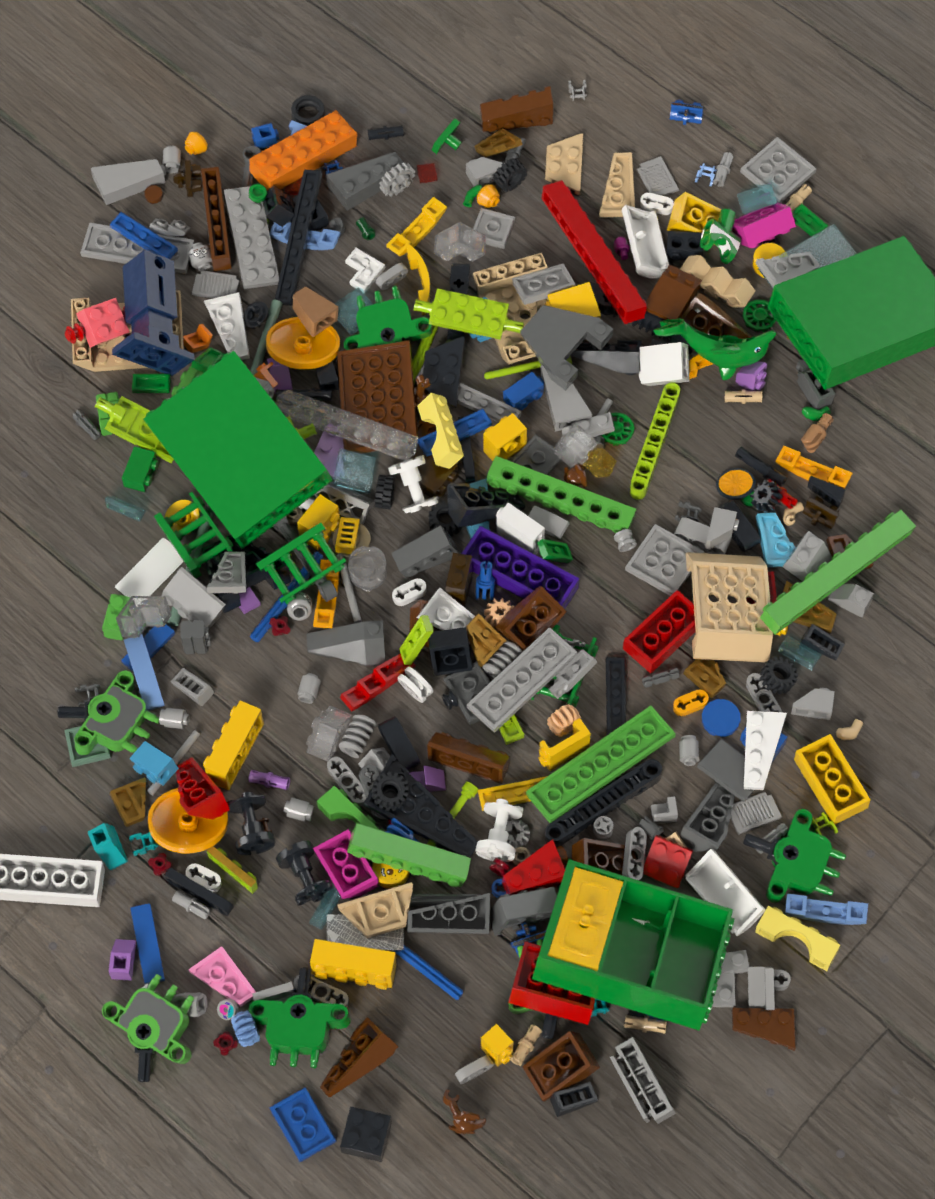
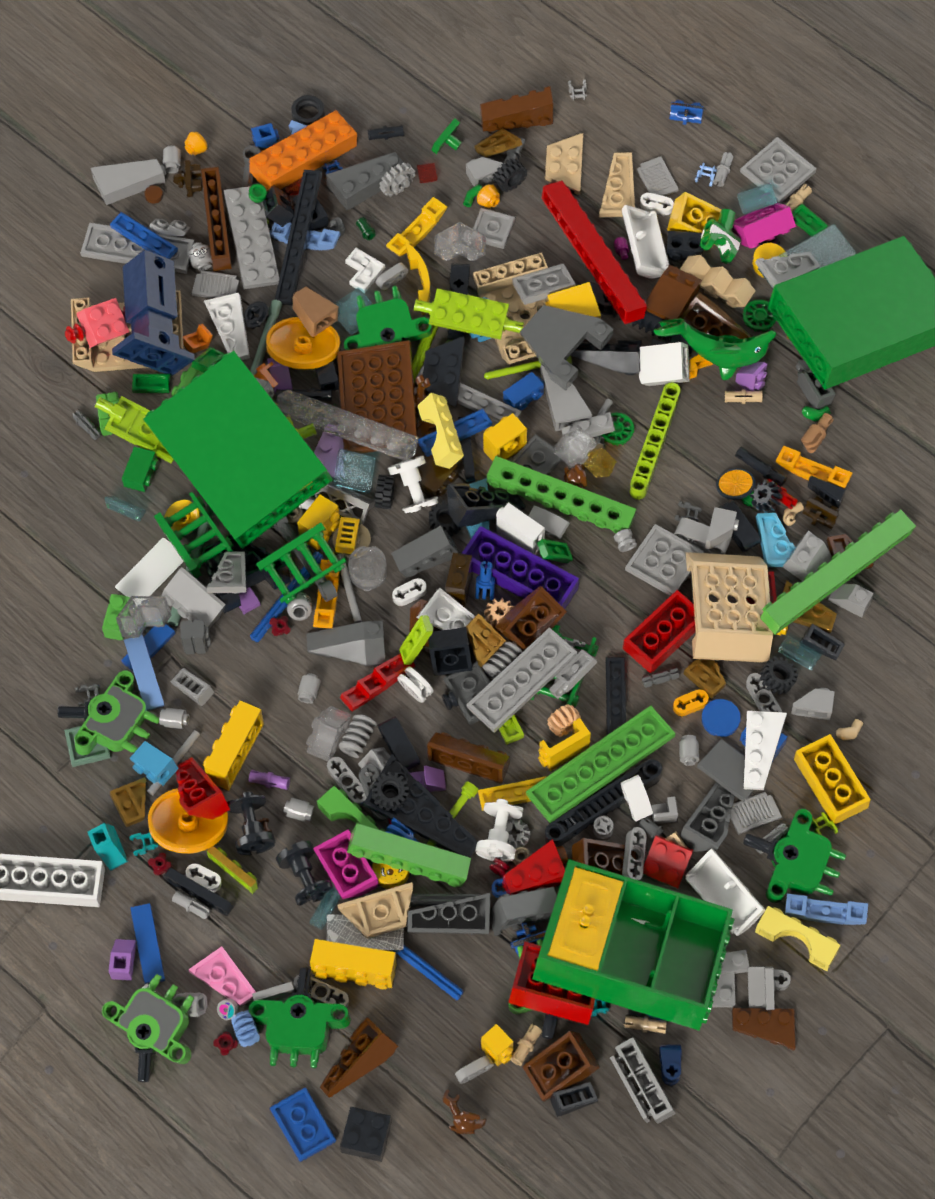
(637, 798): none -> white slope
(670, 1061): none -> dark blue piece

